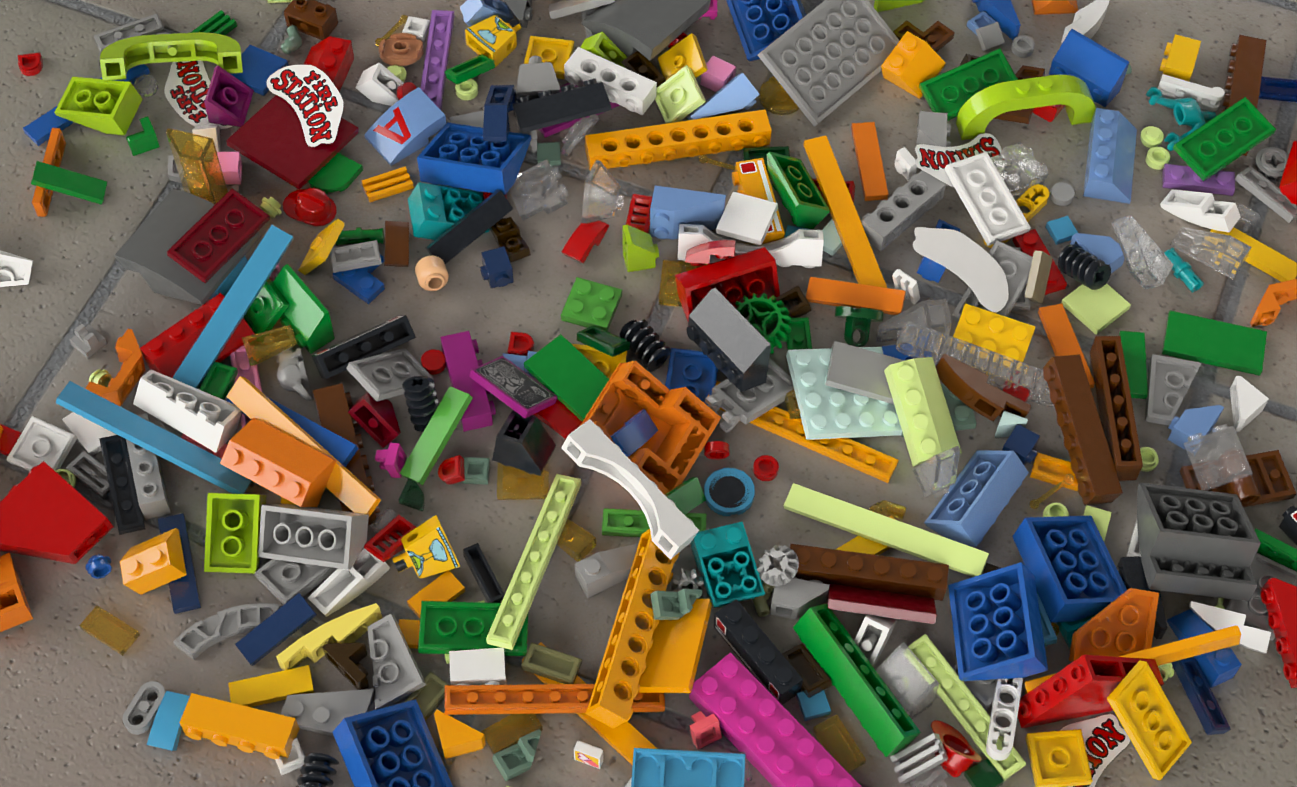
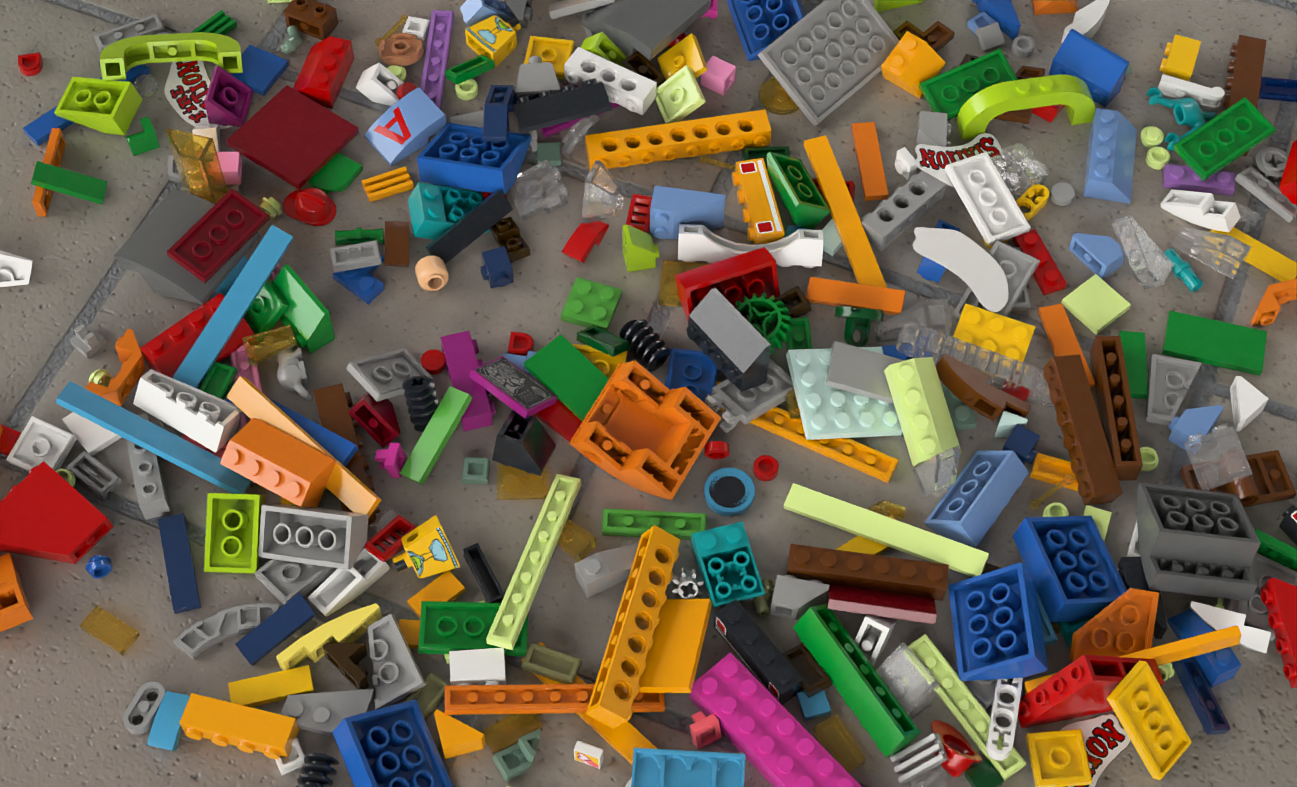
(121, 484): black tile -> none
(153, 562): light orange slope -> none
(313, 100): sticker -> none
(321, 247): yellow plate -> none
(363, 345): black brick -> none
(412, 496): clear green tile -> none
(452, 470): red tile -> none
(595, 451): white arch -> none
(635, 433): blue slope -> none
(673, 605): sand green slope -> none
(687, 495): green tile -> none
(701, 253): slope -> none
(733, 96): light blue slope -> none
(747, 218): white tile -> none
(789, 563): light grey gear -> none
(911, 287): white tile -> none
(1038, 277): dark tan tile -> none
(1061, 229): dark azure tile -> none
(1084, 267): black piece -> none

